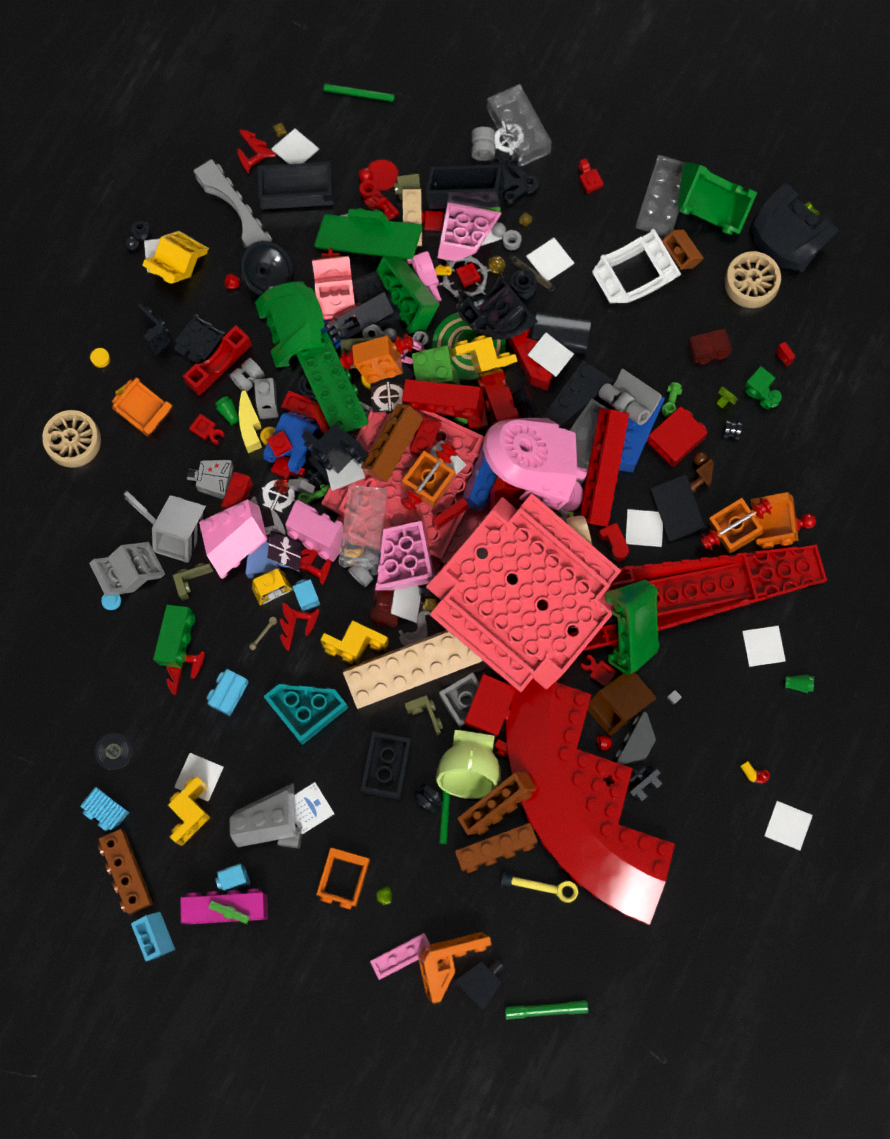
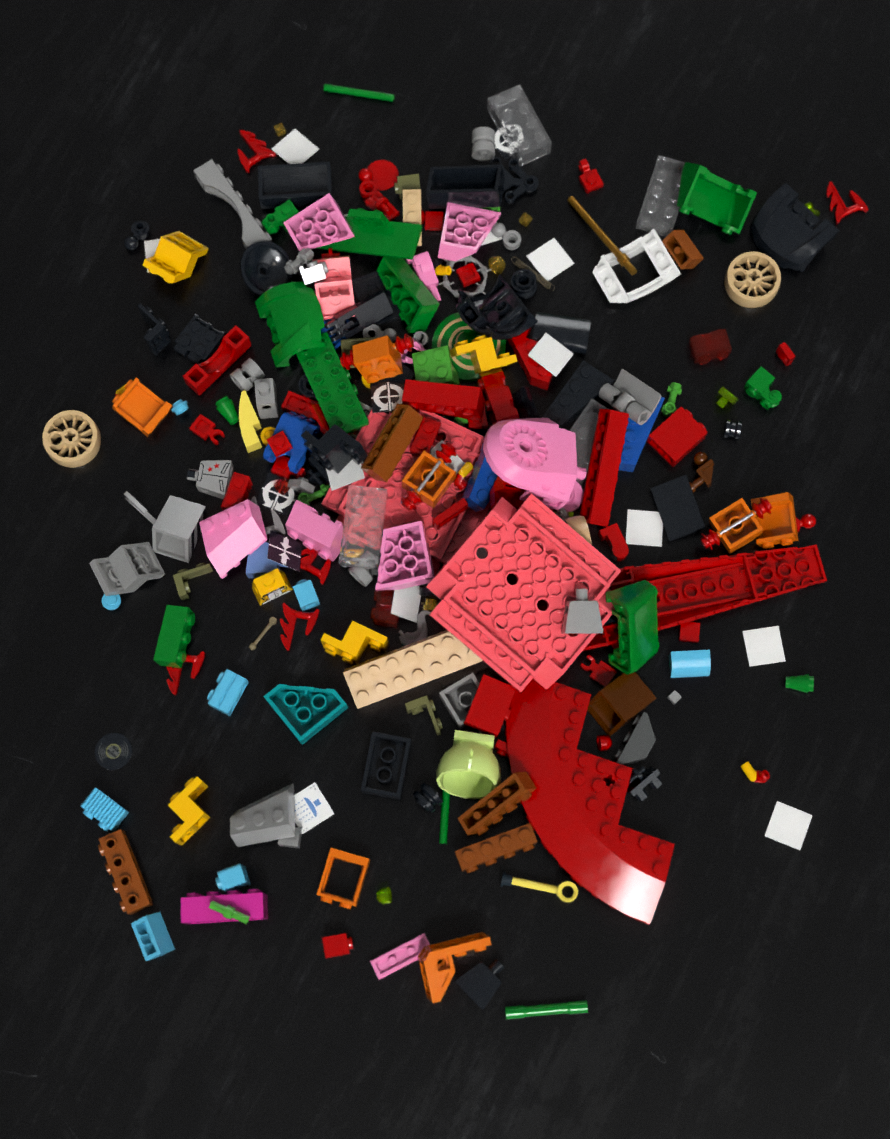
(100, 357): yellow tile -> none
(180, 406): none -> medium azure plate
(204, 769): white sticker -> none
(231, 281): red hinge -> none
(282, 213): none -> green brick
(303, 257): none -> light grey bar
(313, 272): none -> brick
(319, 225): none -> bright pink wedge
(337, 945): none -> red brick
(462, 473): none -> arm
(582, 615): none -> light grey torso
(621, 257): none -> pearl gold bar
(689, 632): none -> red tile
(689, 663): none -> medium azure brick
(841, 210): none -> red piece

